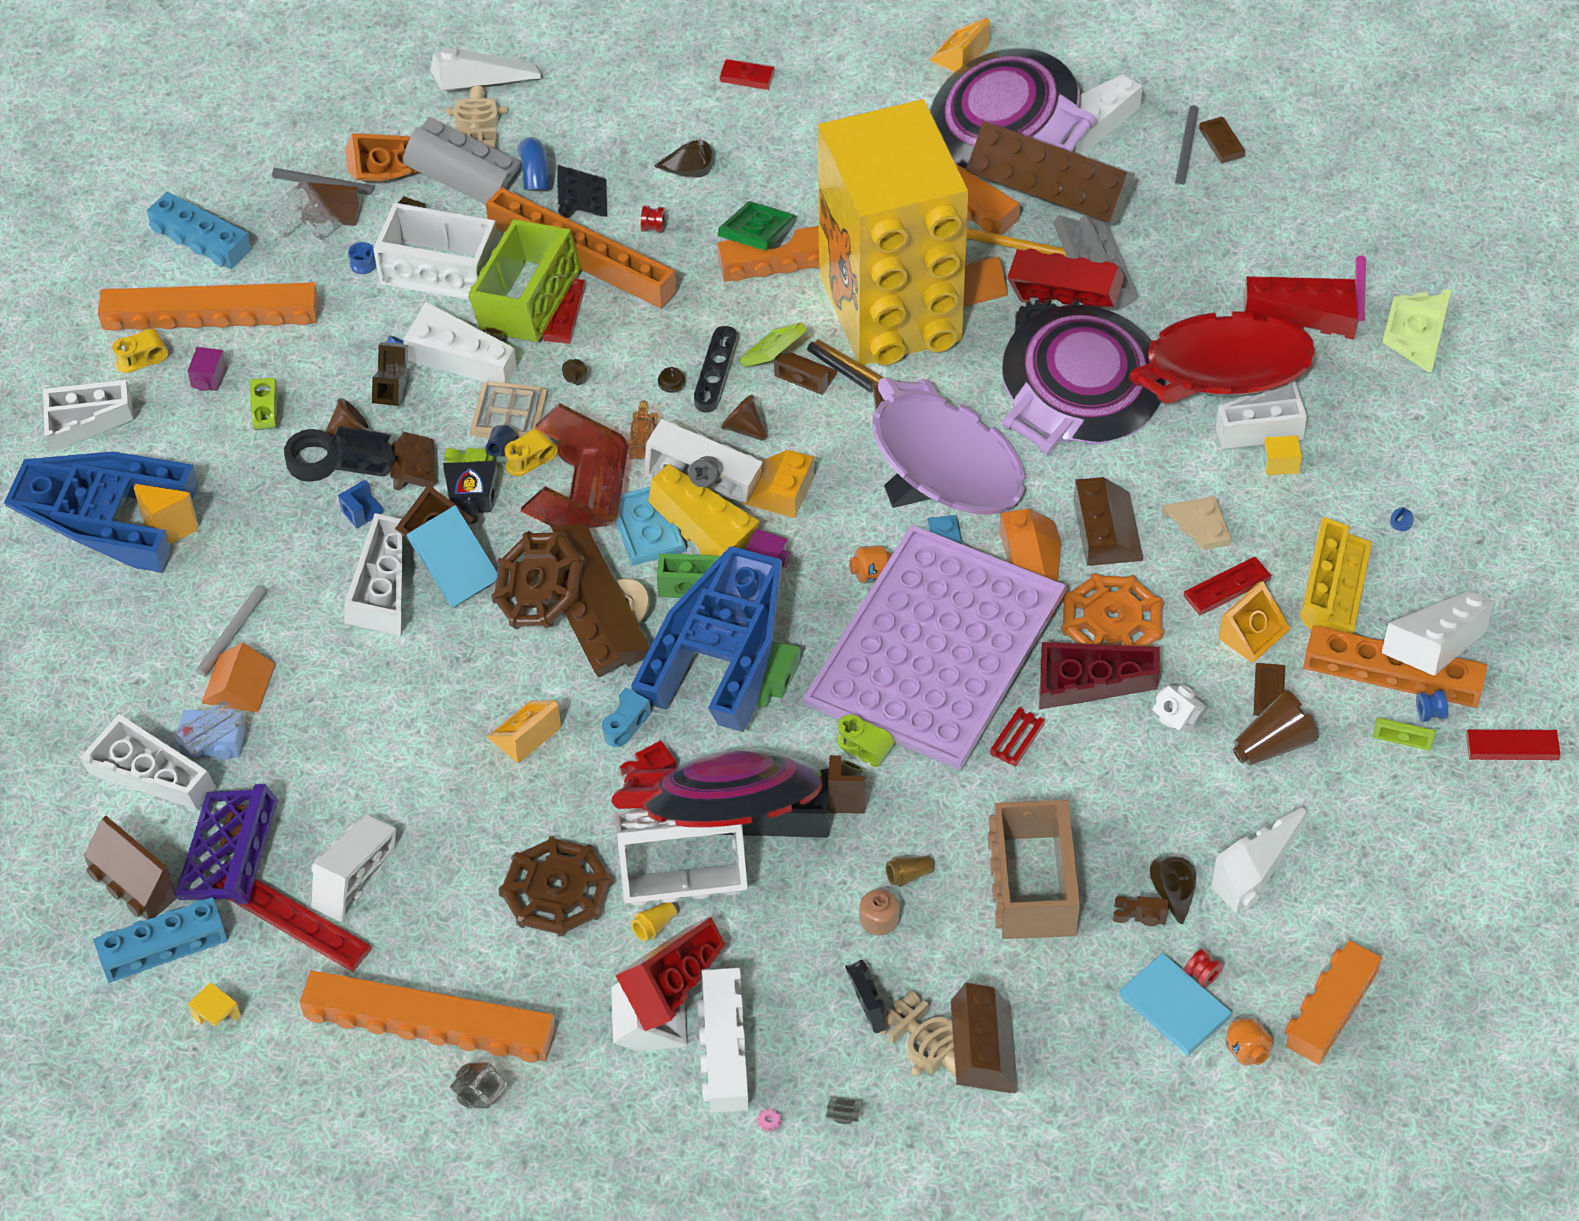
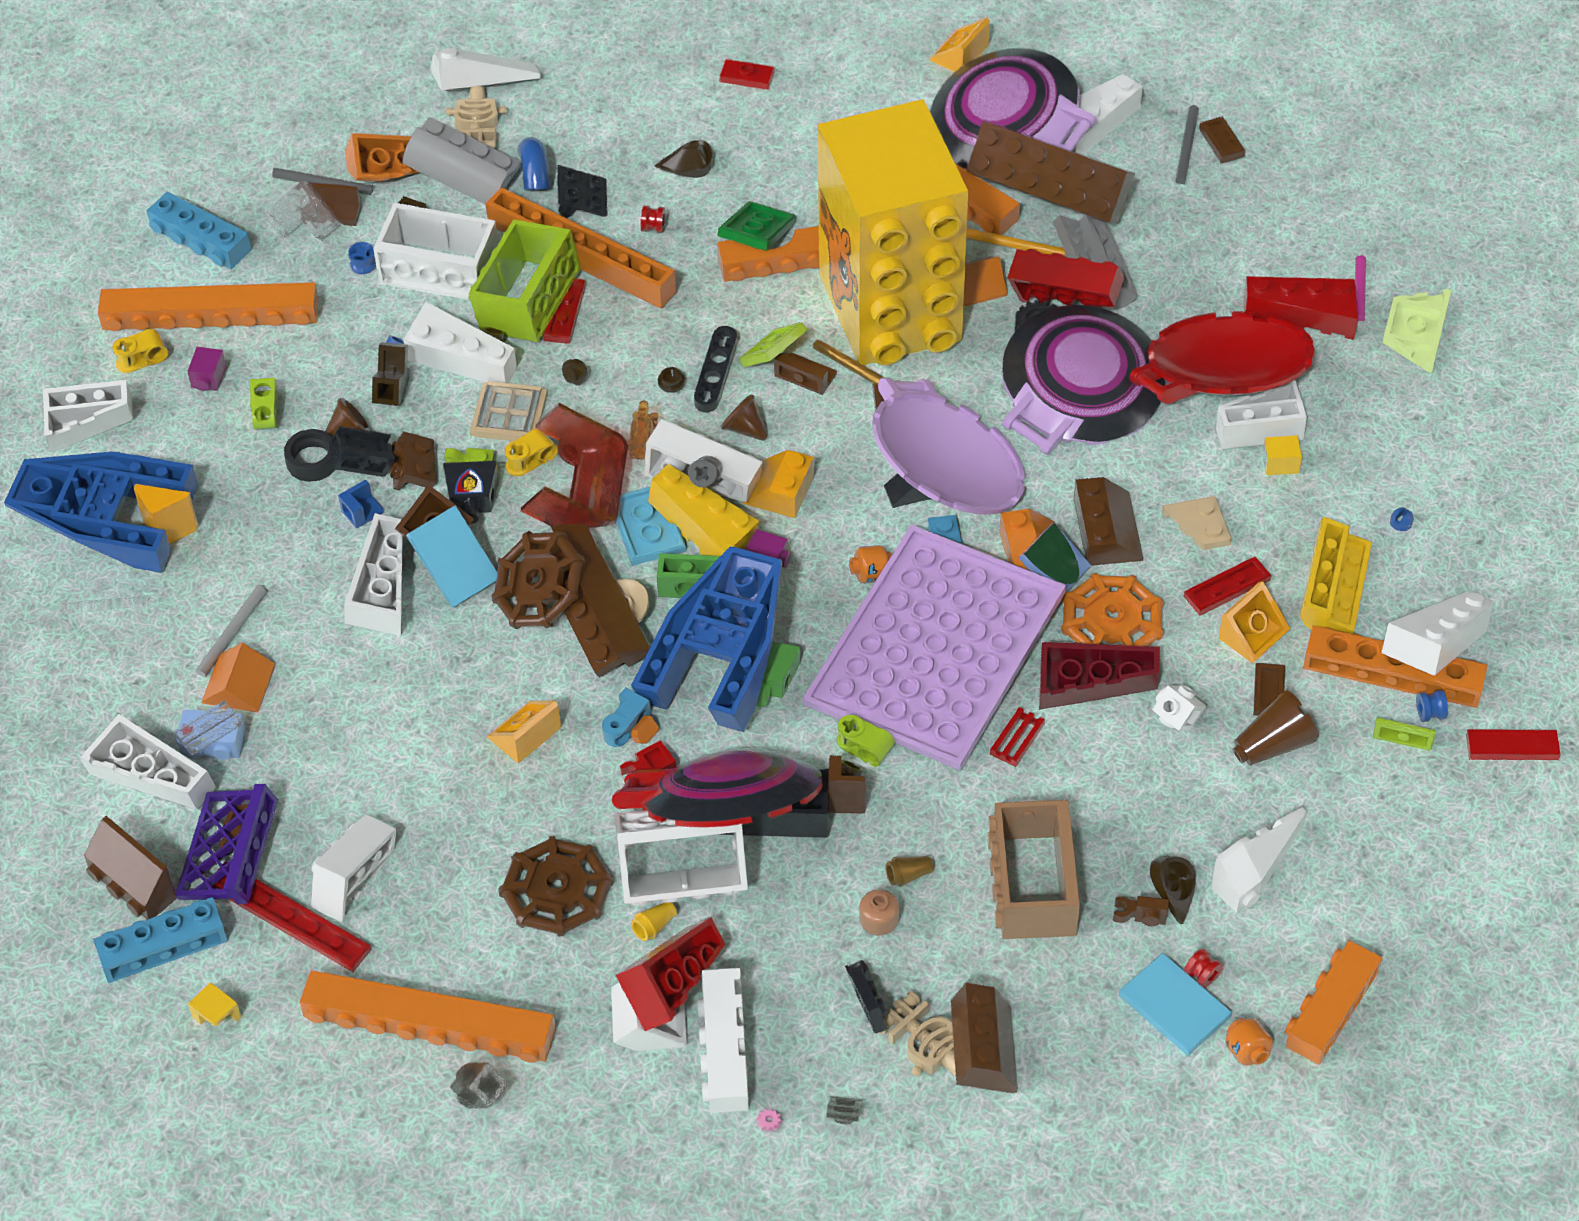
(499, 438): dark blue cone -> none
(644, 730): none -> orange piece
(840, 366): black bar -> none
(1055, 557): none -> dark green tile

